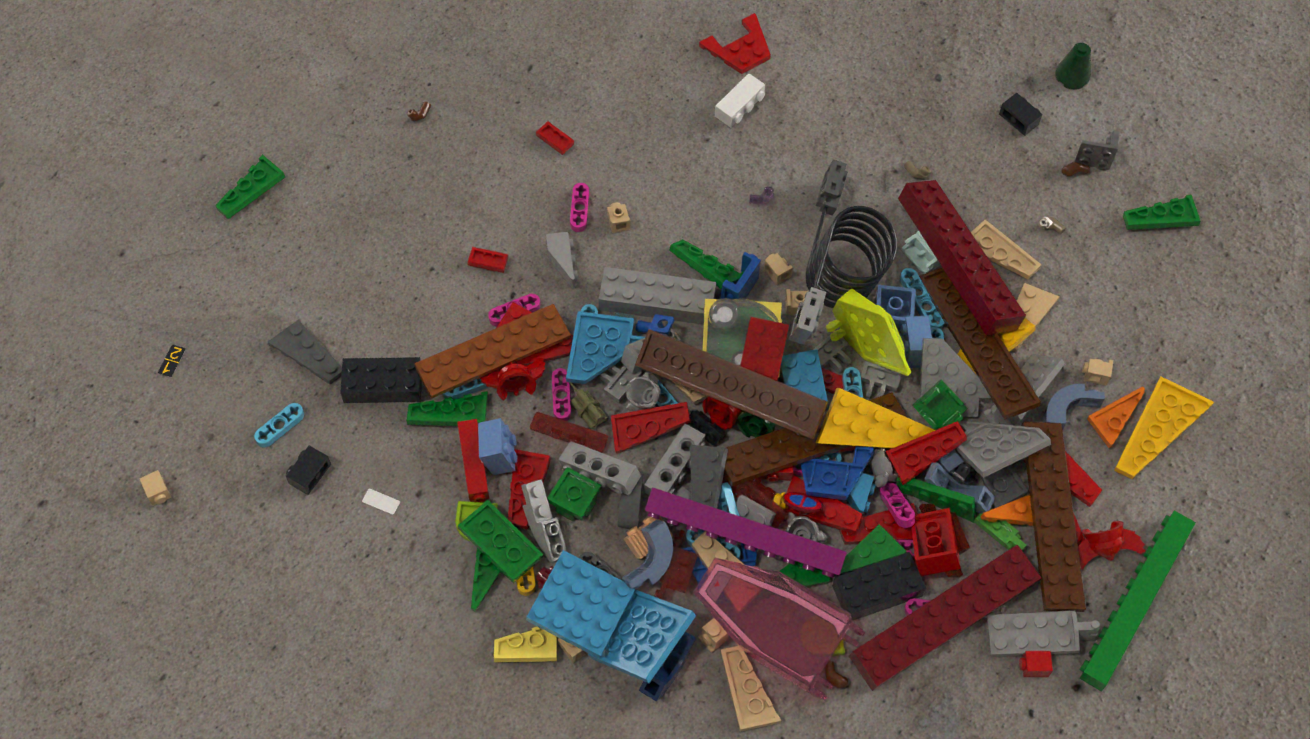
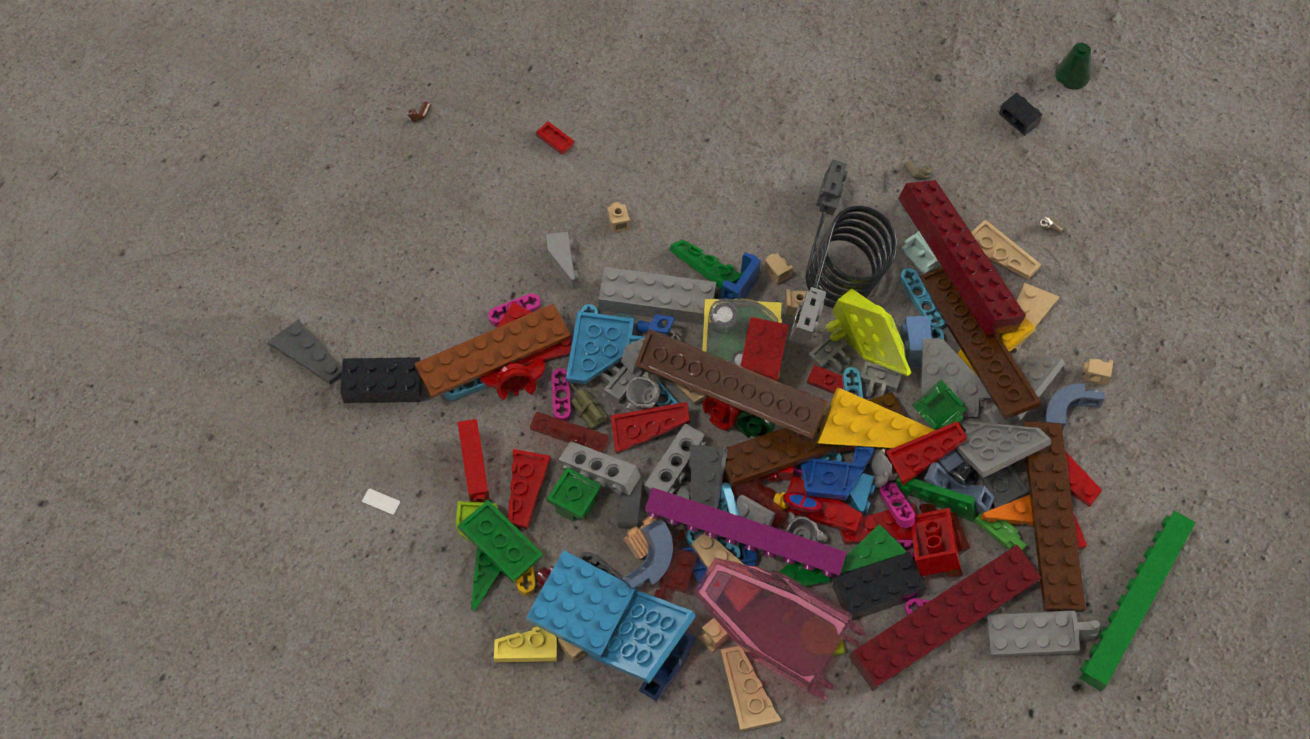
(155, 488): tan brick -> none
(171, 360): black sticker -> none
(254, 184): green wing -> none
(264, 430): medium azure beam -> none
(308, 469): black brick -> none
(448, 411): green wing -> none
(487, 259): red plate -> none
(497, 446): medium blue brick -> none
(539, 517): light grey slope -> none
(583, 214): dark pink beam -> none
(701, 422): black hinge -> none
(740, 100): white brick -> none
(744, 52): red wing -> none
(765, 197): clear purple arm -> none
(804, 373): dark azure brick -> none
(833, 677): reddish brown arm -> none
(897, 302): medium blue brick -> none
(1036, 664): red brick -> none
(1074, 168): reddish brown arm -> none
(1098, 154): flat silver bracket -> none
(1108, 543): red helmet -> none
(1111, 419): orange wing -> none
(1164, 419): yellow wing -> none
(1166, 215): green wing -> none

